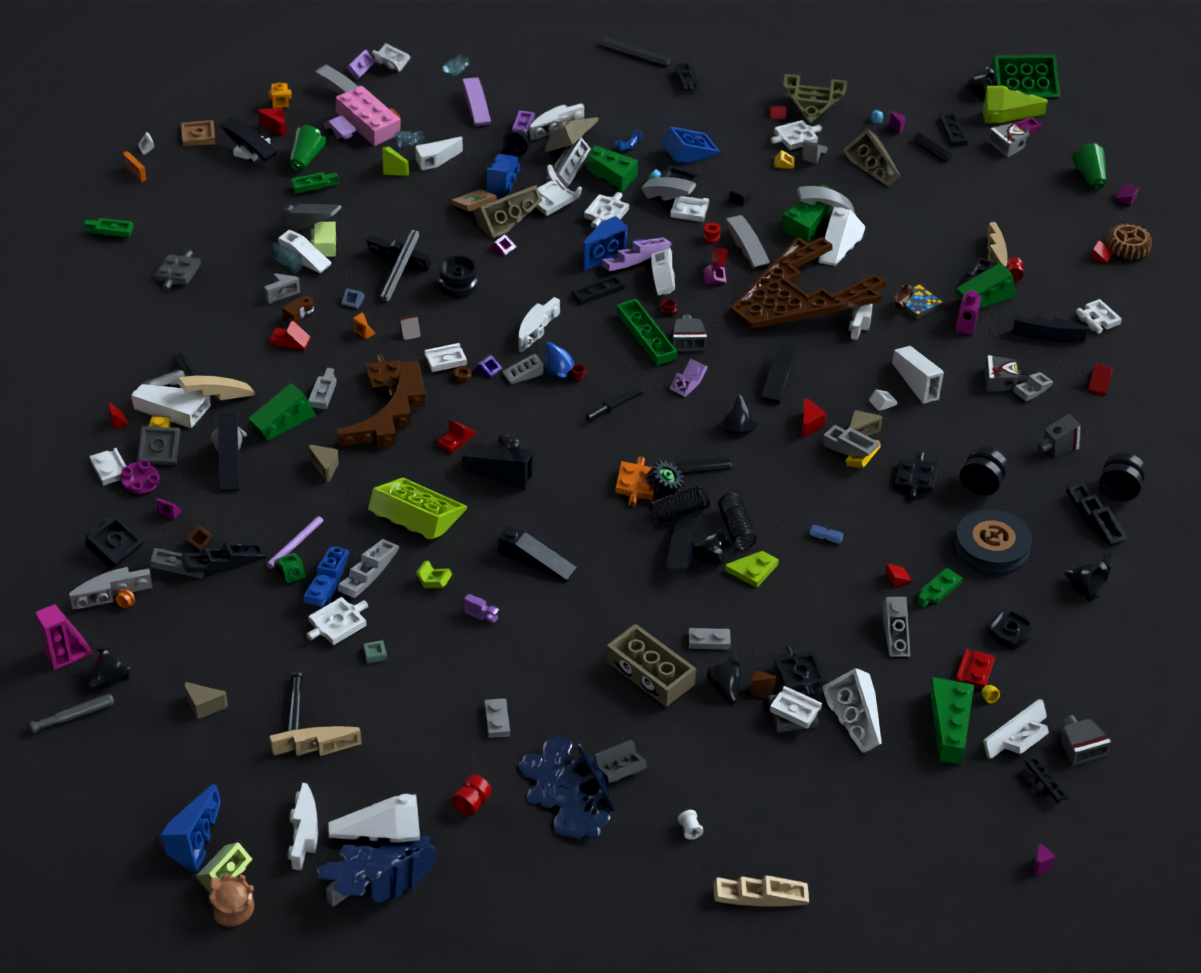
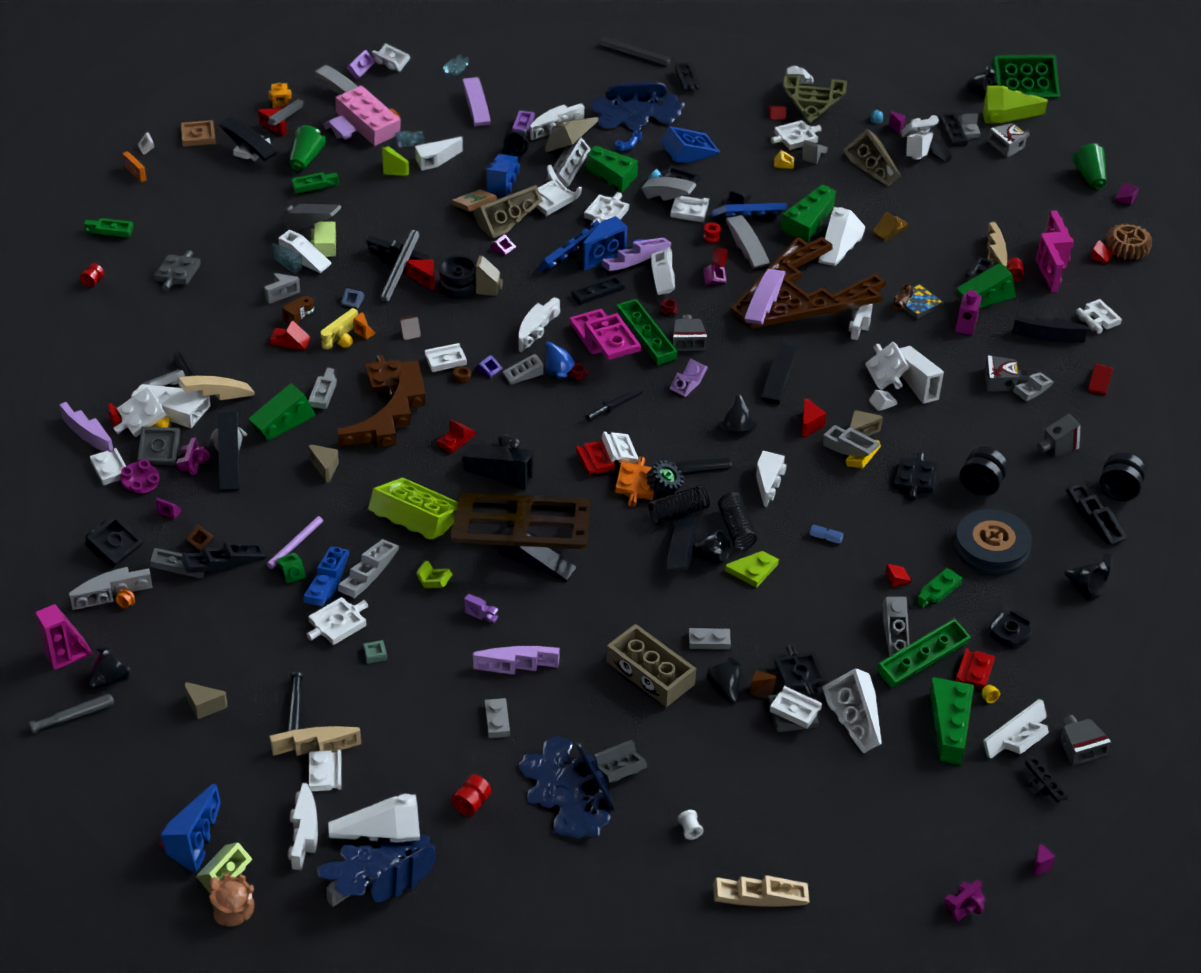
(88, 430): none -> lavender slope
(91, 275): none -> red wheel
(141, 410): none -> white plate
(193, 456): none -> magenta hips
(285, 112): none -> dark grey axle
(324, 770): none -> white plate
(338, 328): none -> light yellow plate
(345, 341): none -> yellow hinge
(422, 272): none -> red slope
(487, 278): none -> dark tan slope
(520, 657): none -> lavender slope
(521, 520): none -> dark brown window
(571, 246): none -> blue wing
(595, 458): none -> red plate
(605, 334): none -> dark pink bracket
(619, 447): none -> white plate
(631, 110): none -> dark blue plant
(748, 209): none -> blue wing
(764, 296): none -> lavender slope
(769, 469): none -> white slope
(805, 77): none -> white wing
(812, 194): light grey slope -> none
(887, 366): none -> white plate
(889, 227): none -> pearl gold slope
(918, 144): none -> white slope
(919, 125): none -> white plate
(923, 653): none -> green piece
(968, 901): none -> magenta hips
(969, 125): none -> light grey slope
(1030, 124): magenta tile -> none
(1054, 251): none -> dark pink bracket

